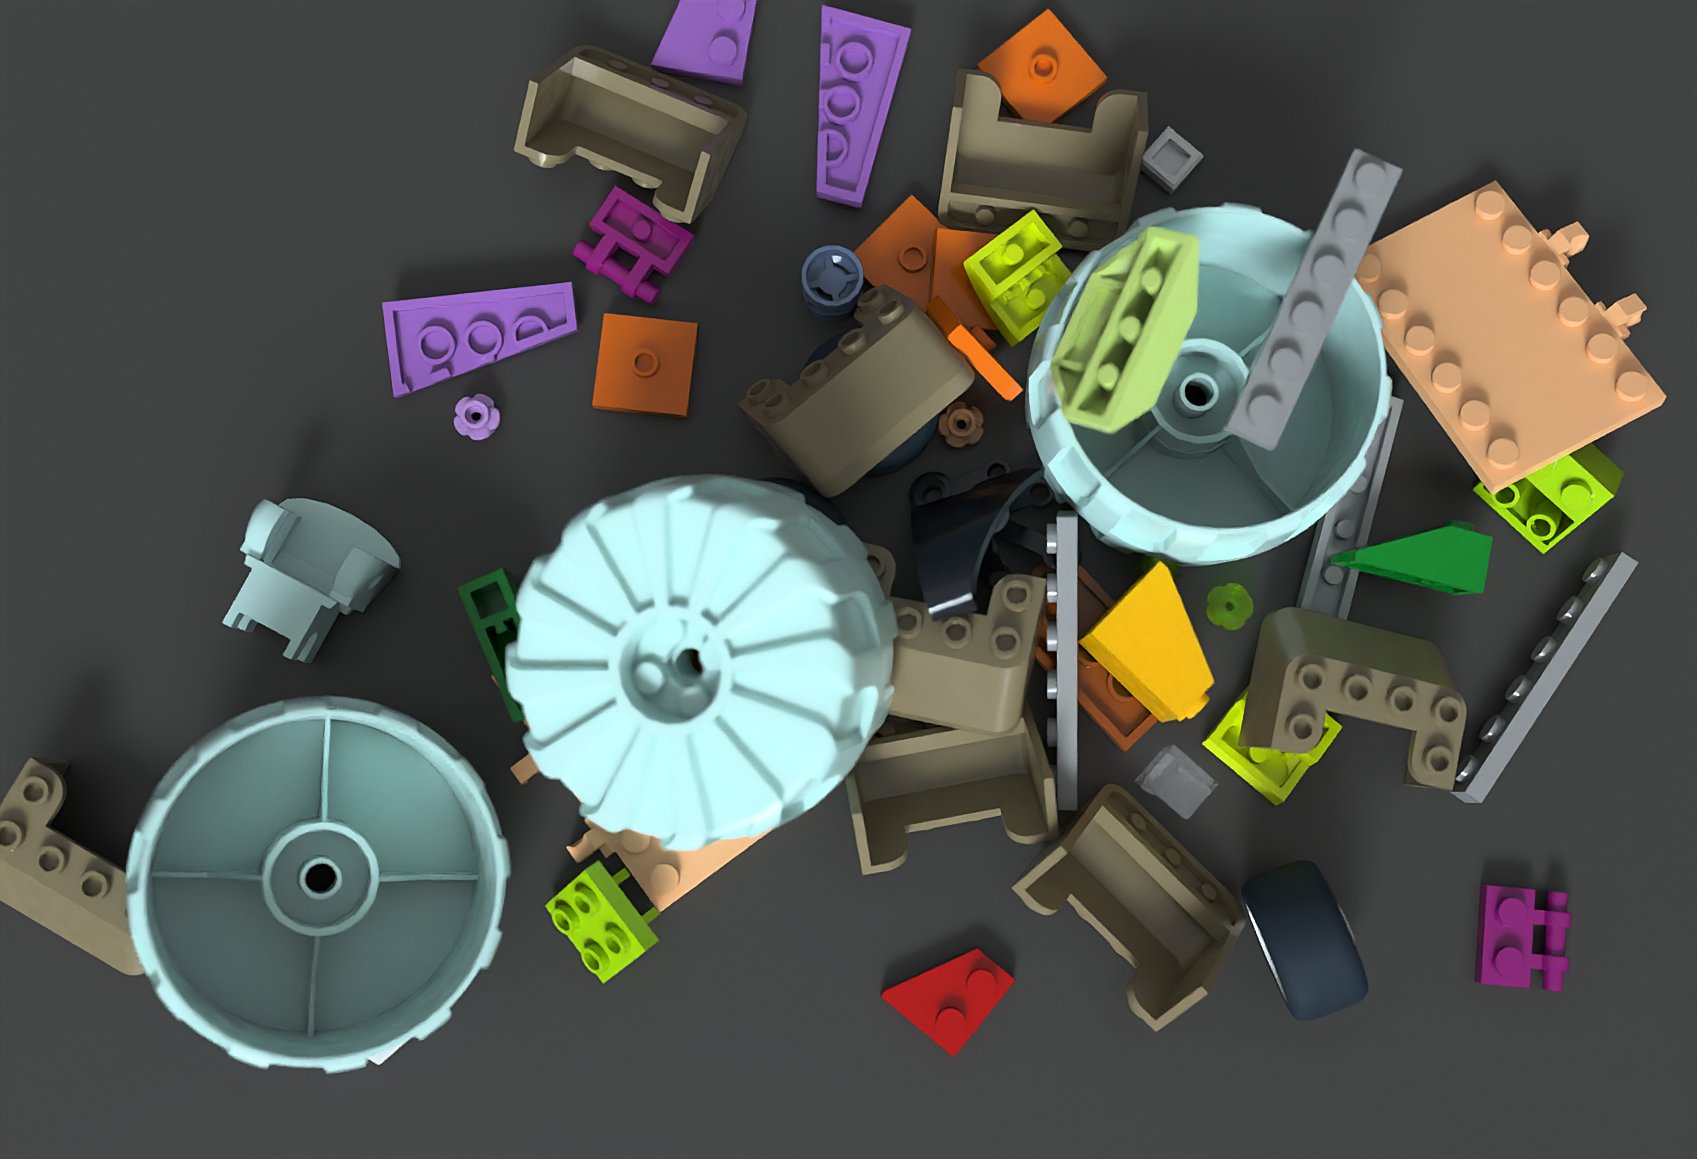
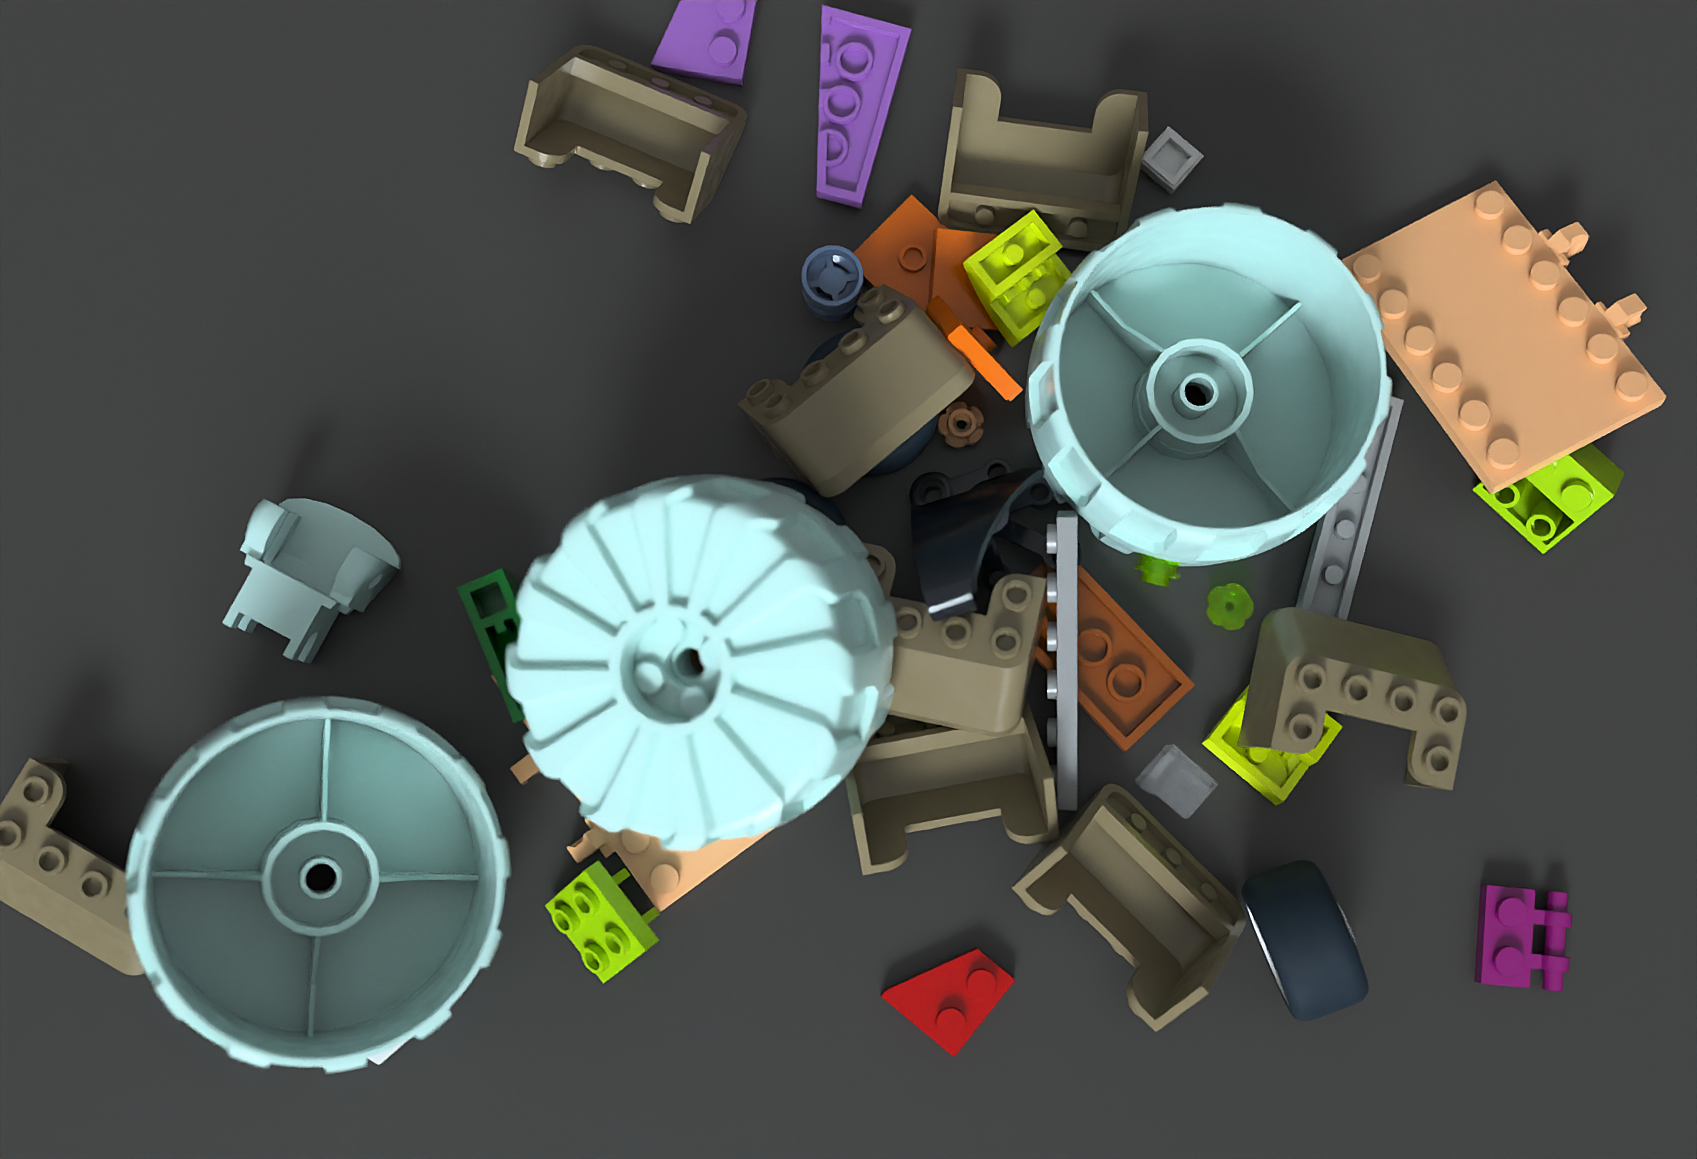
(463, 332): medium lavender wing -> none
(485, 425): lavender plate -> none
(642, 233): magenta plate -> none
(645, 365): orange plate -> none
(1043, 71): orange plate -> none
(1127, 330): yellowish green wedge -> none
(1153, 647): yellow slope -> none
(1312, 299): light grey plate -> none
(1437, 558): green slope -> none
(1552, 661): light grey plate -> none

